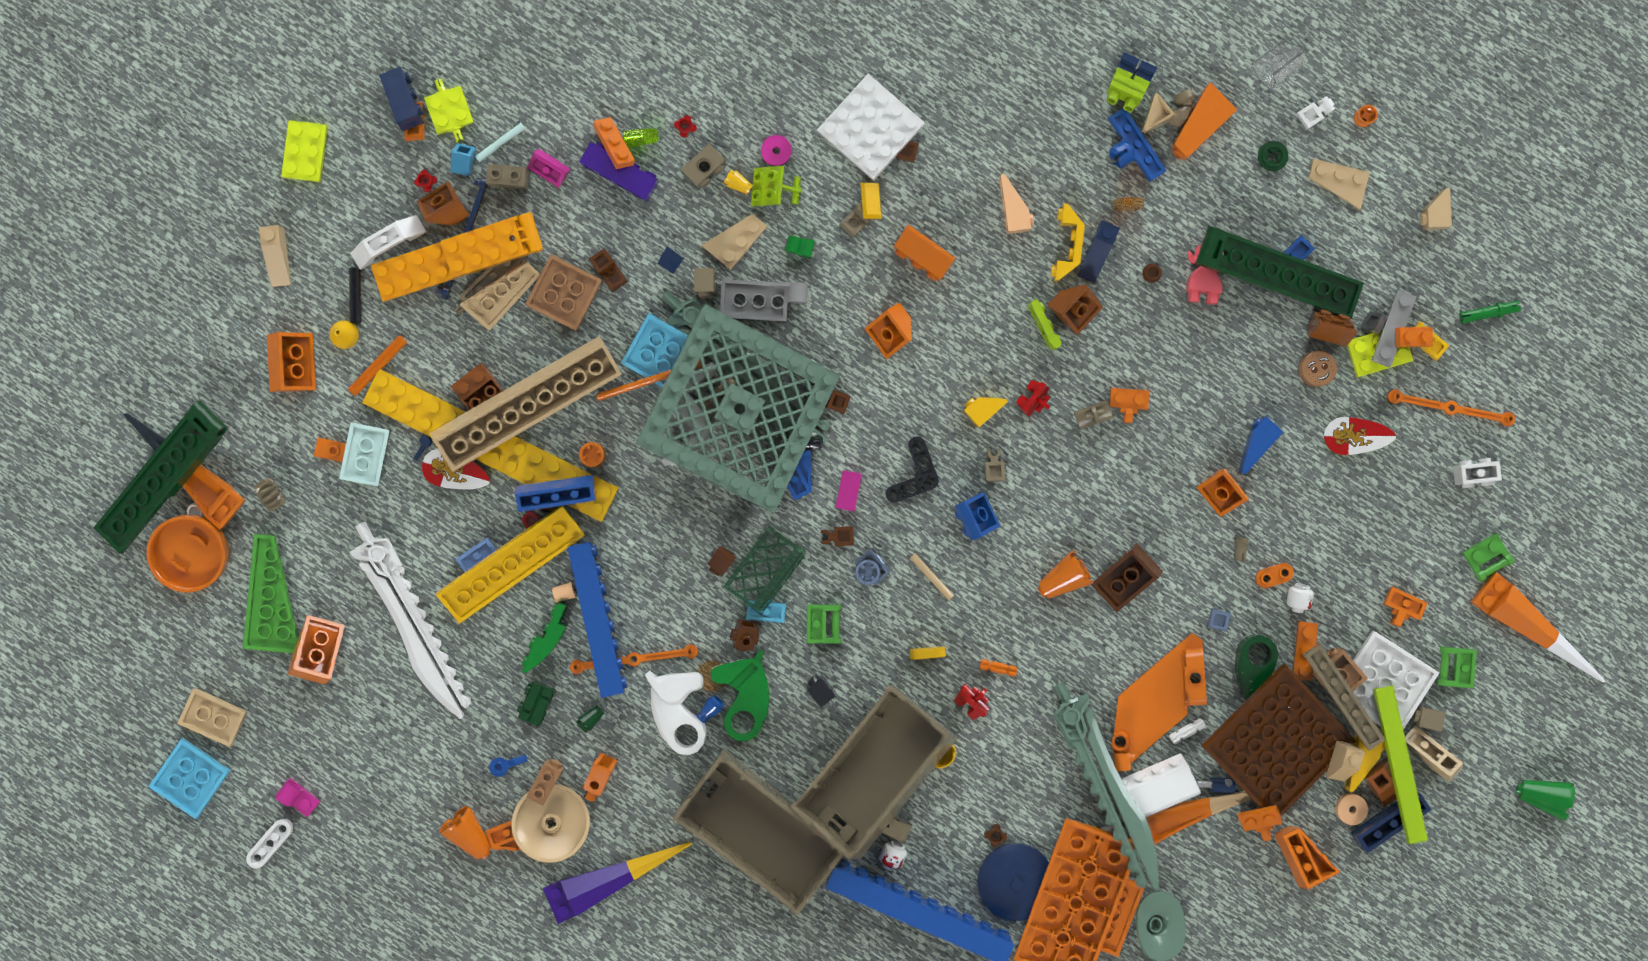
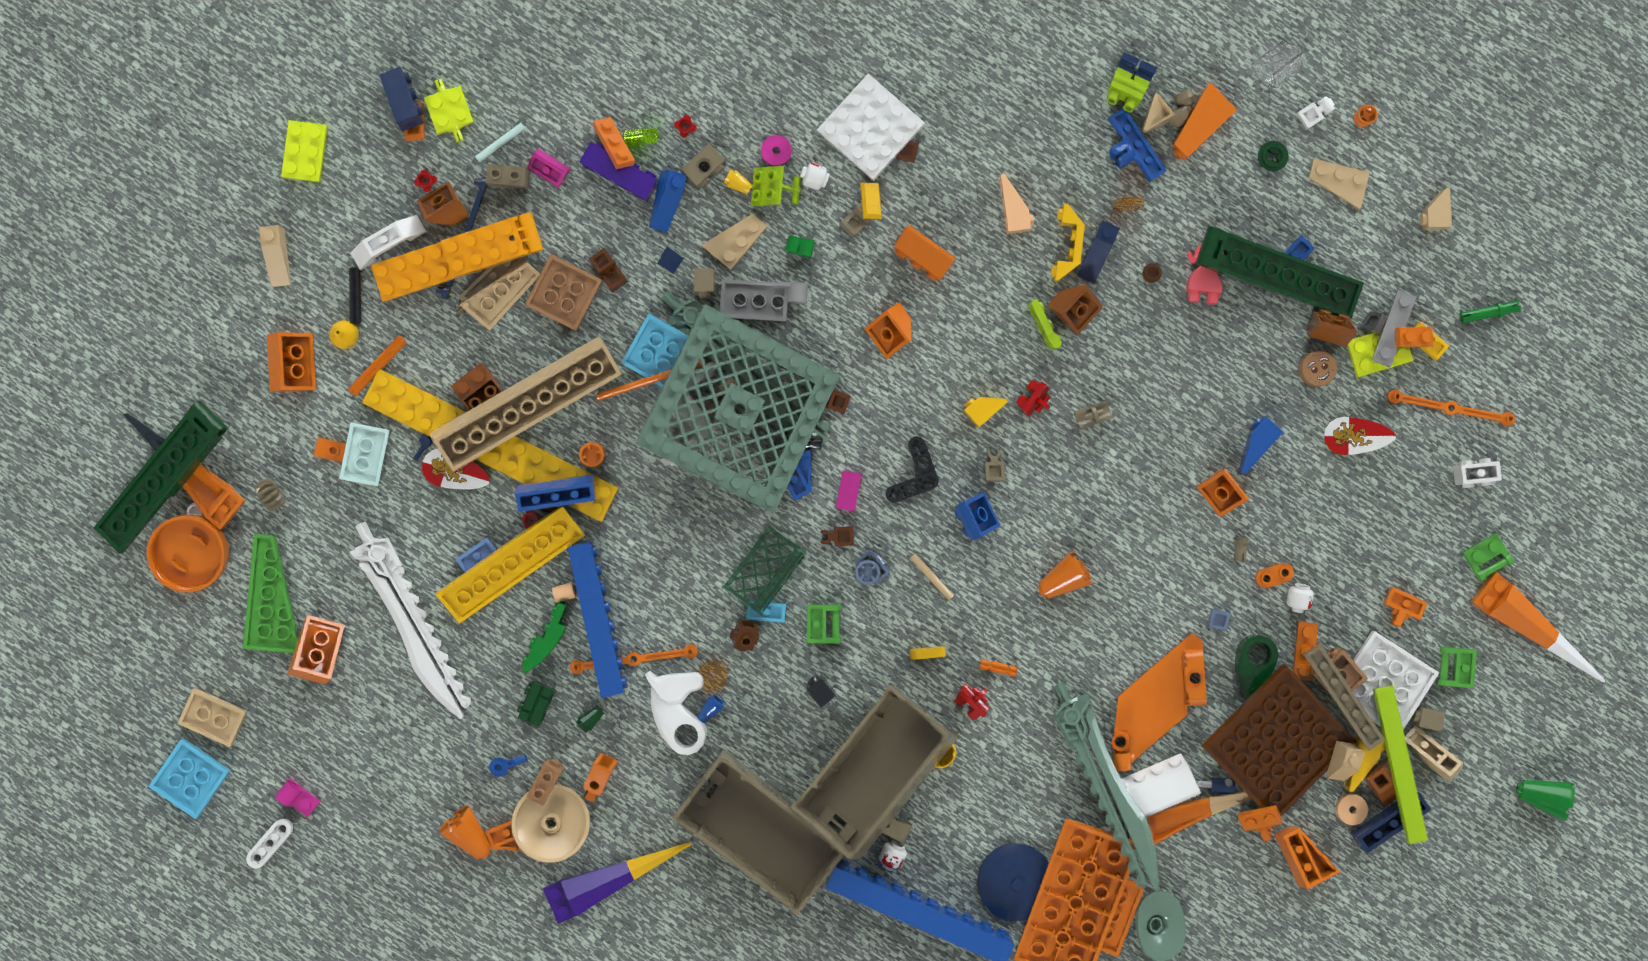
(462, 159): dark azure brick -> none
(666, 200): none -> blue slope
(721, 561): reddish brown slope -> none
(753, 692): green animal -> none
(814, 176): none -> white head
(1000, 835): reddish brown plate -> none
(1127, 577): reddish brown slope -> none
(1129, 401): orange hinge -> none
(1187, 731): white axle -> none

